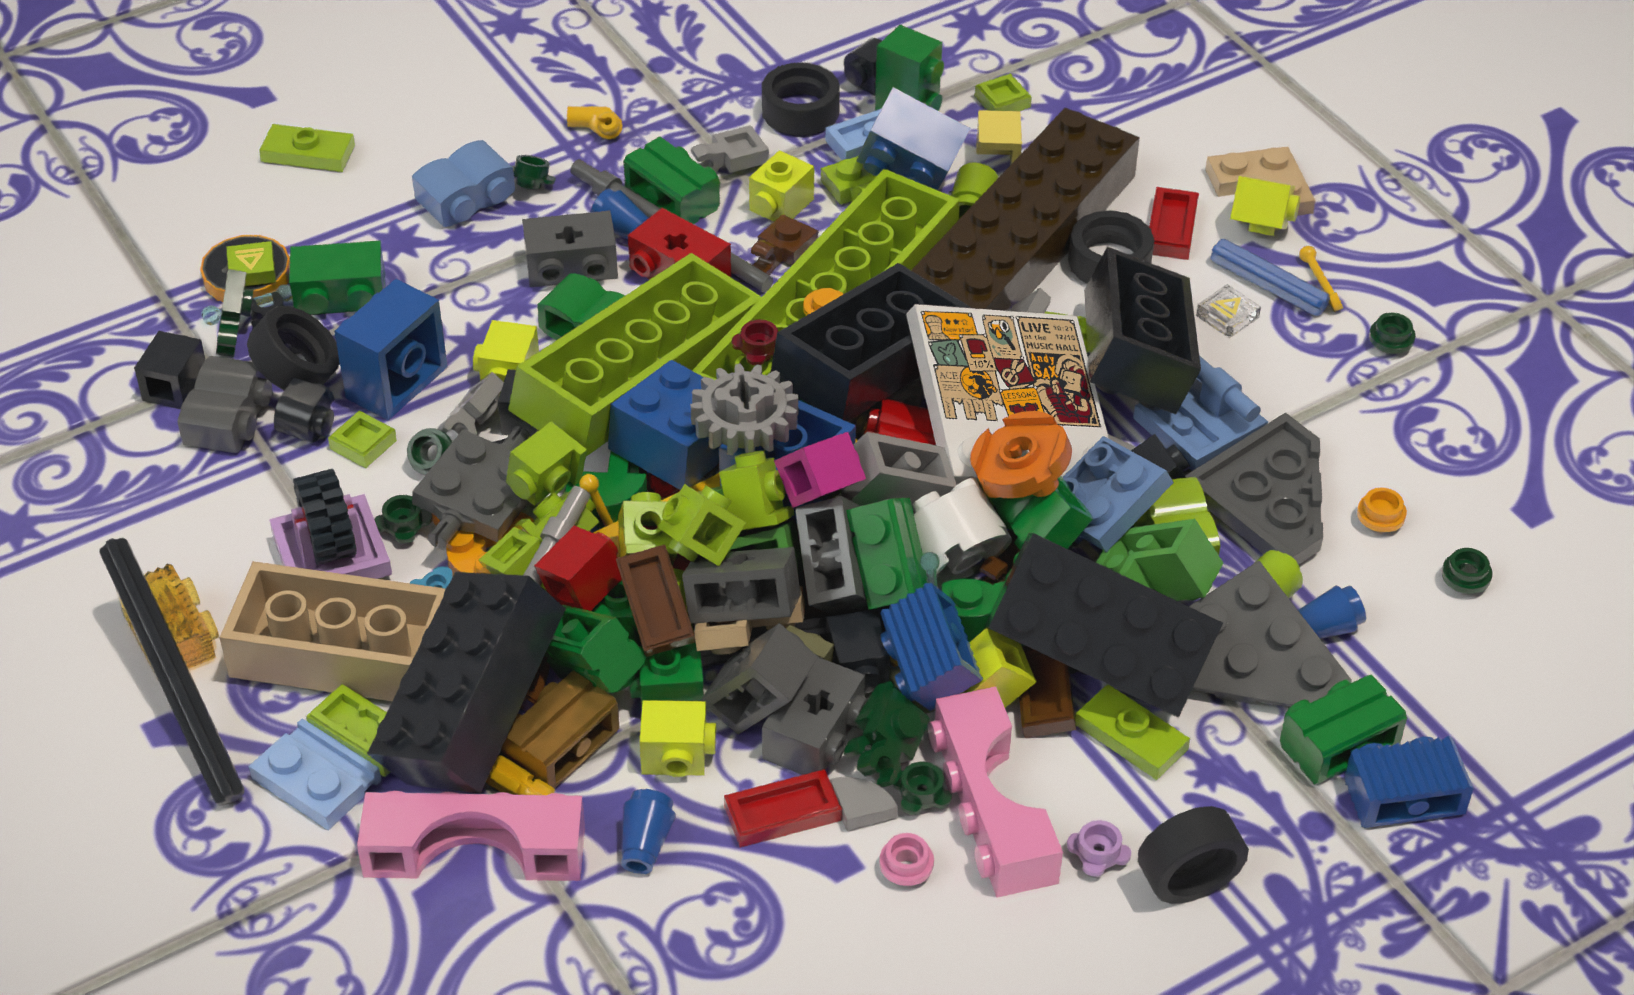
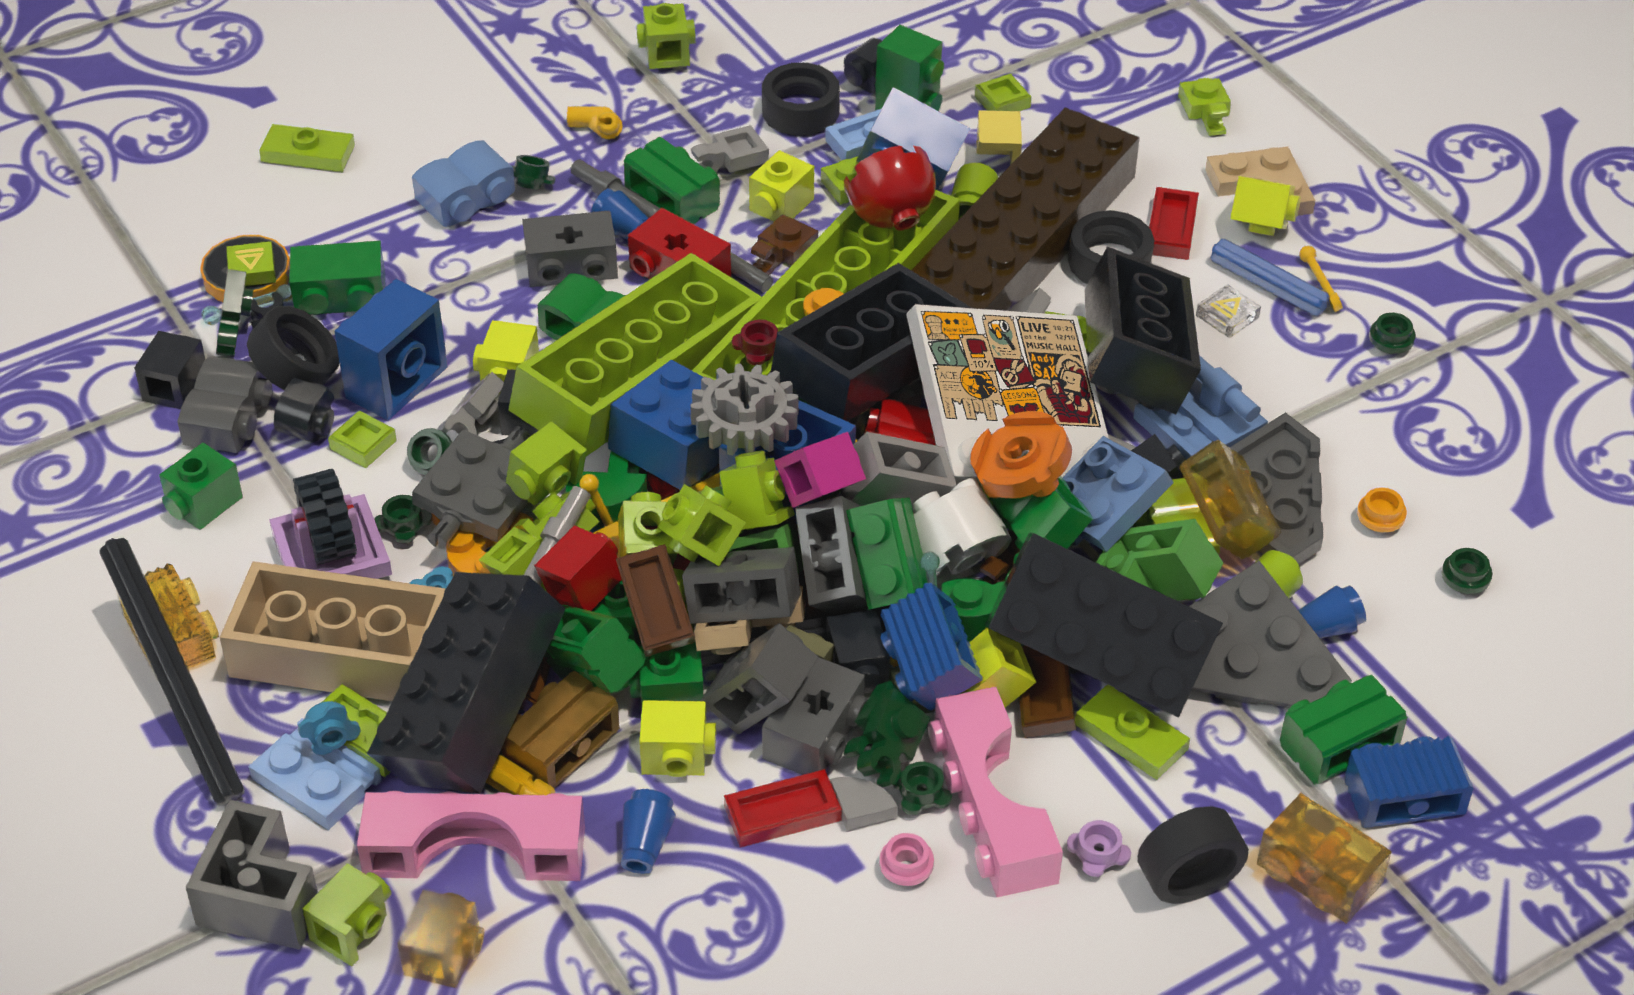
(200, 486): none -> green brick
(246, 882): none -> dark grey brick
(328, 727): none -> dark azure plate
(347, 912): none -> lime brick
(440, 938): none -> clear yellow brick
(666, 35): none -> lime brick
(892, 188): none -> red cylinder
(1206, 100): none -> lime plate
(1230, 499): none -> clear yellow brick
(1323, 858): none -> clear yellow brick

